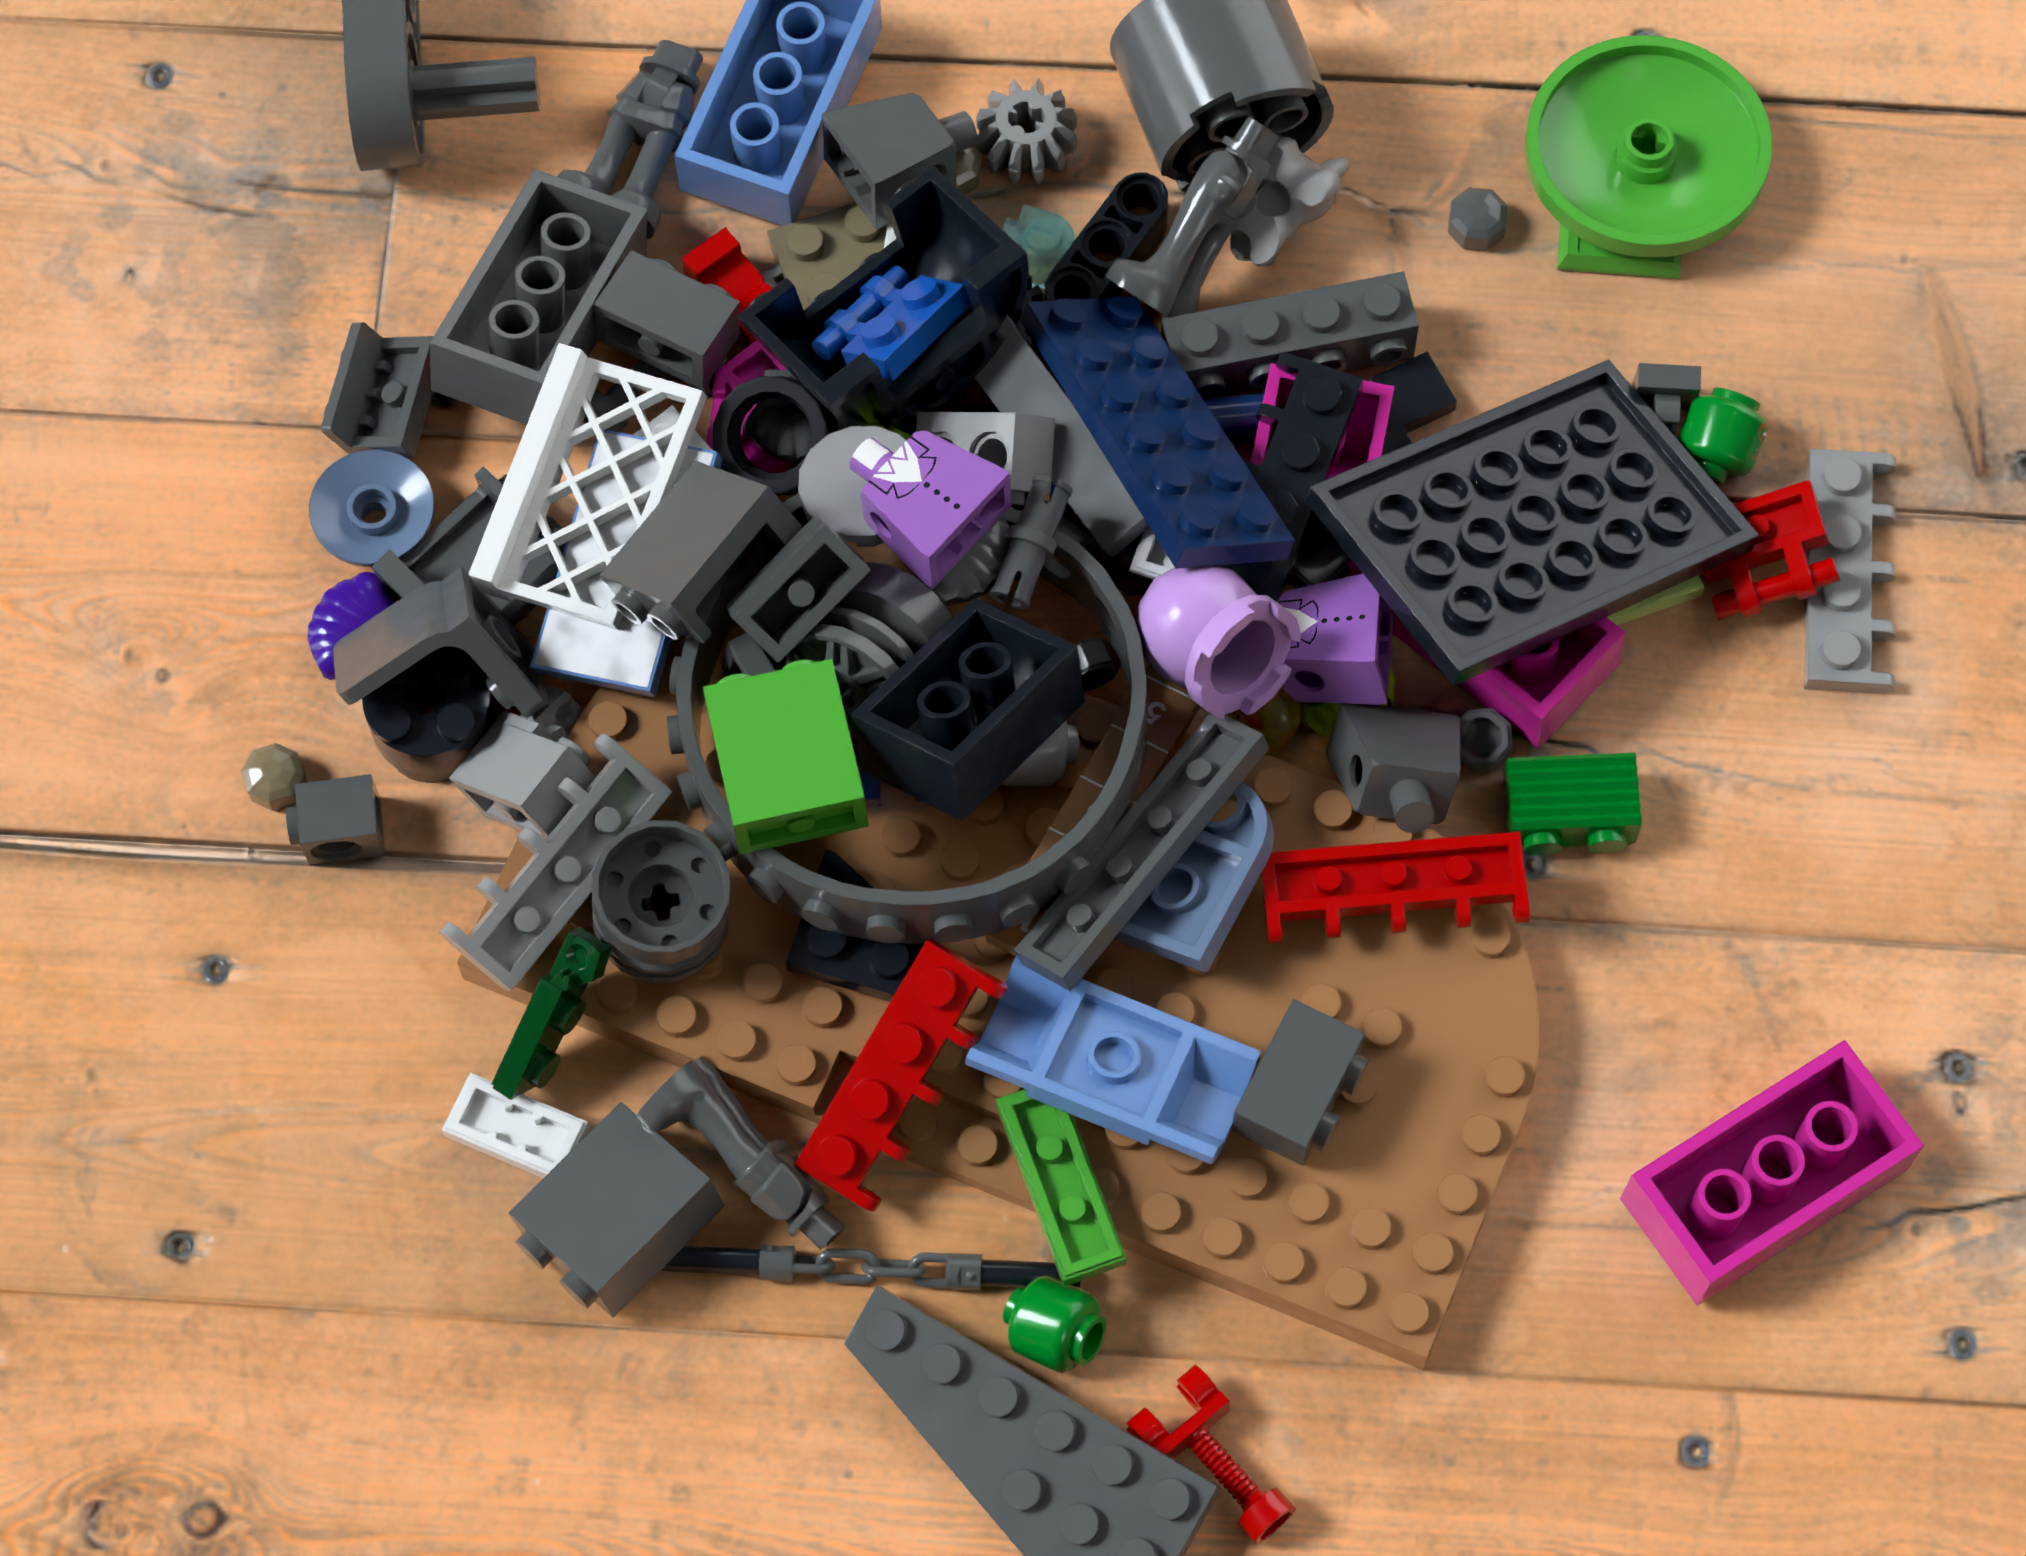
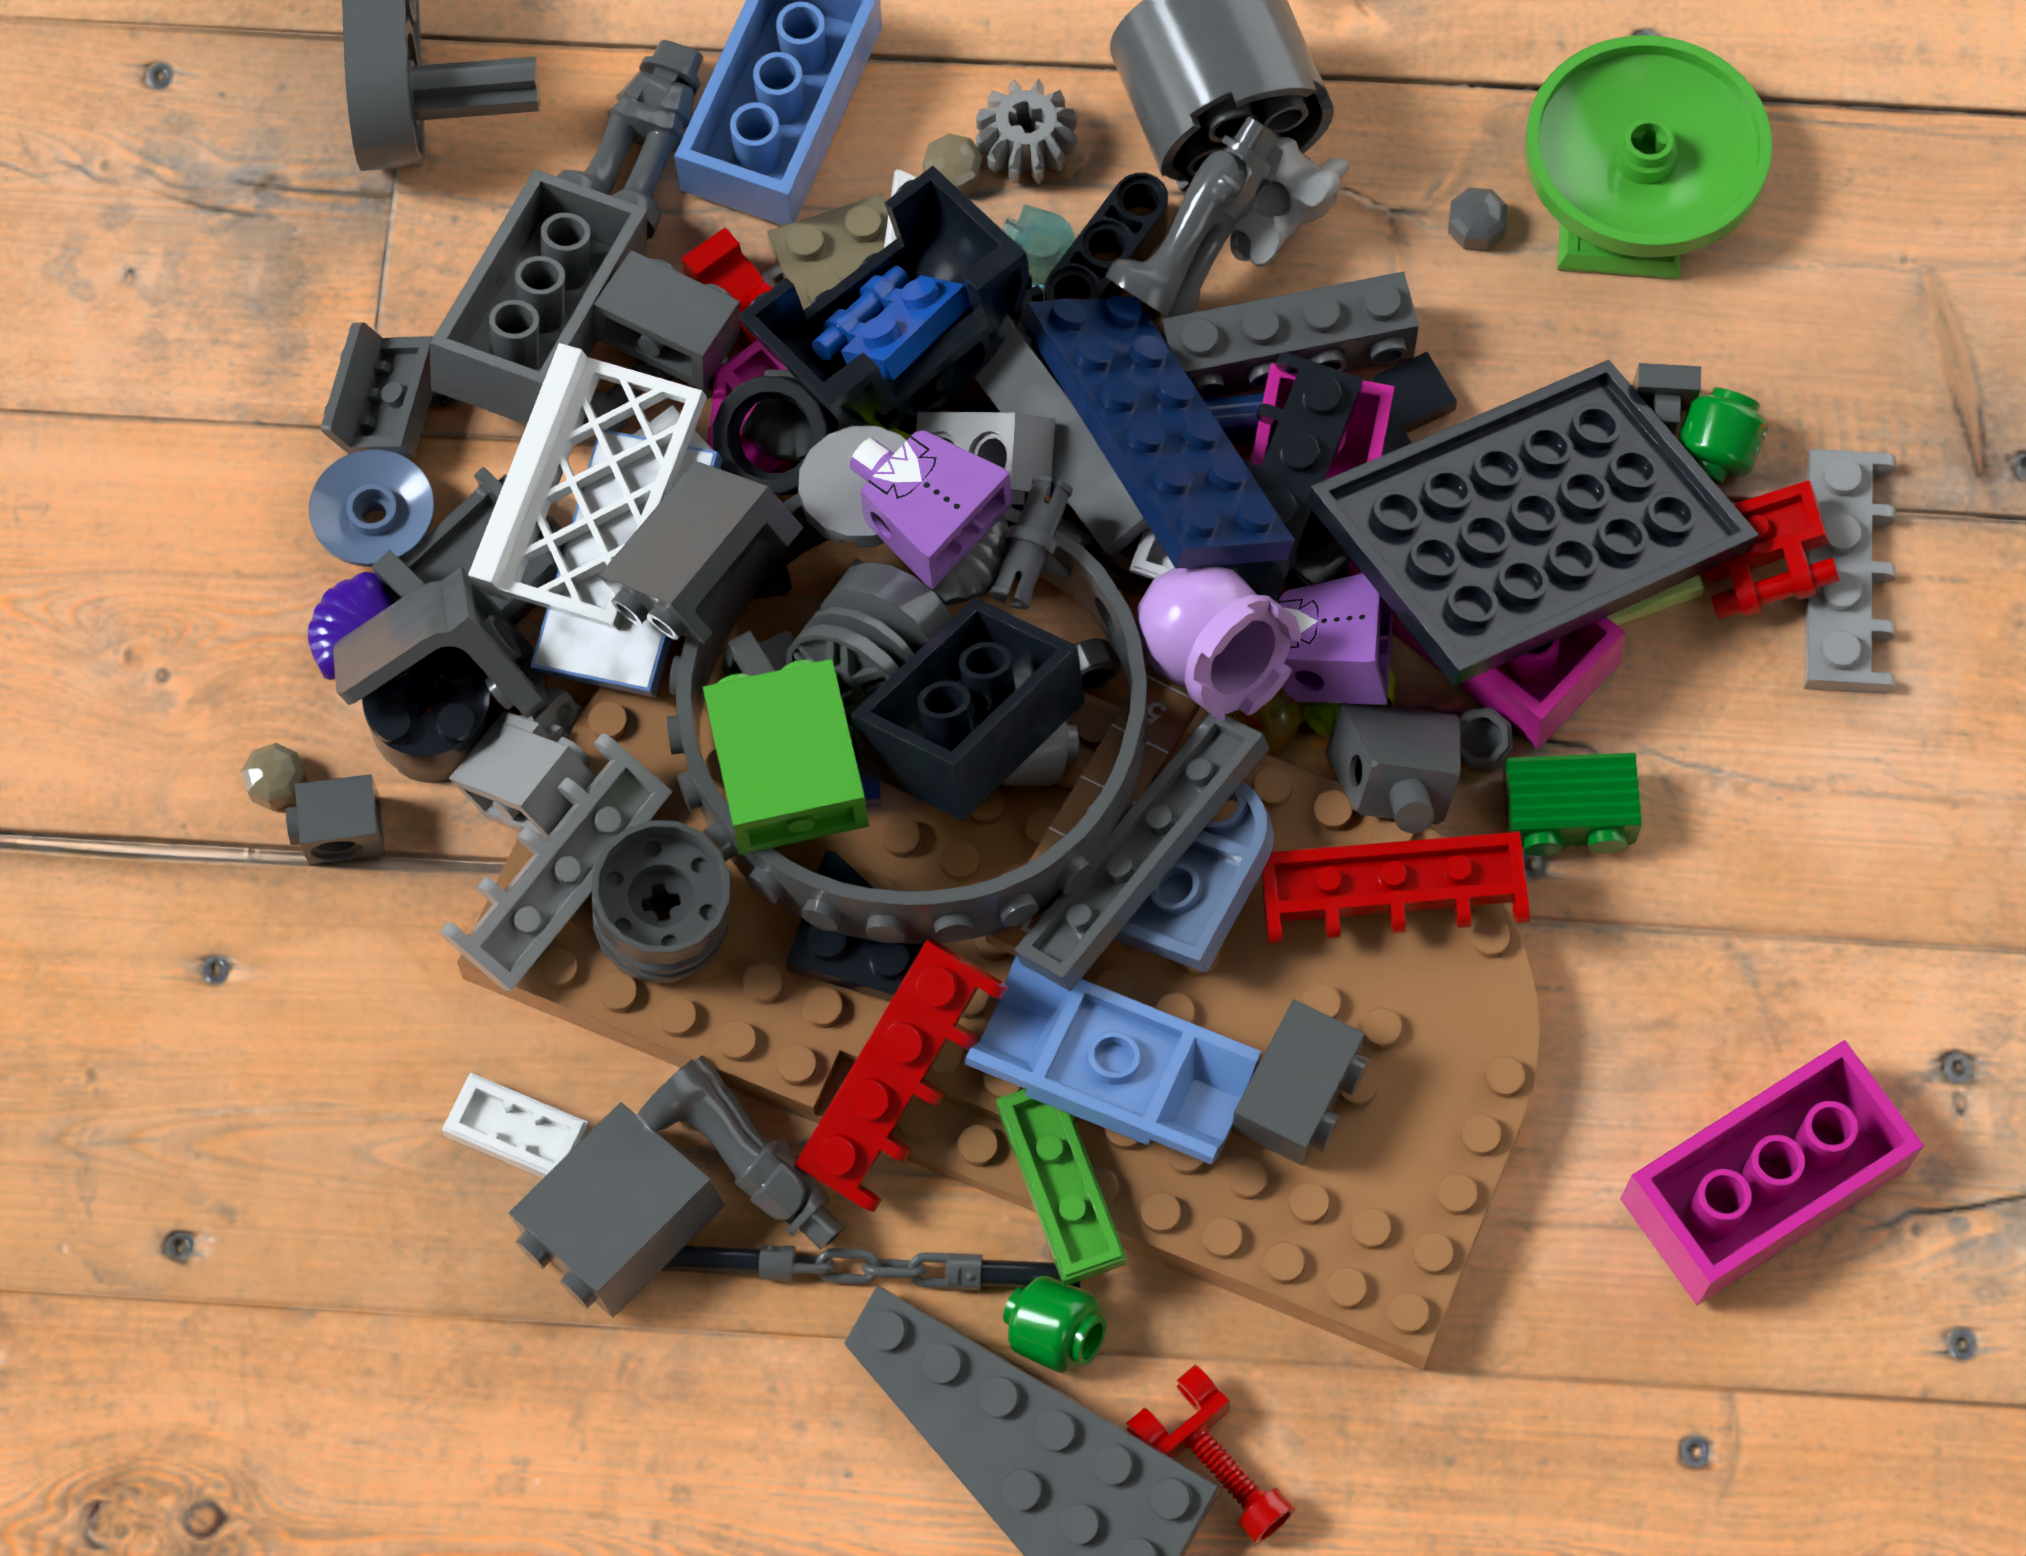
(551, 1015): dark green hinge -> none
(797, 588): dark grey brick -> none
(889, 142): dark grey torso -> none

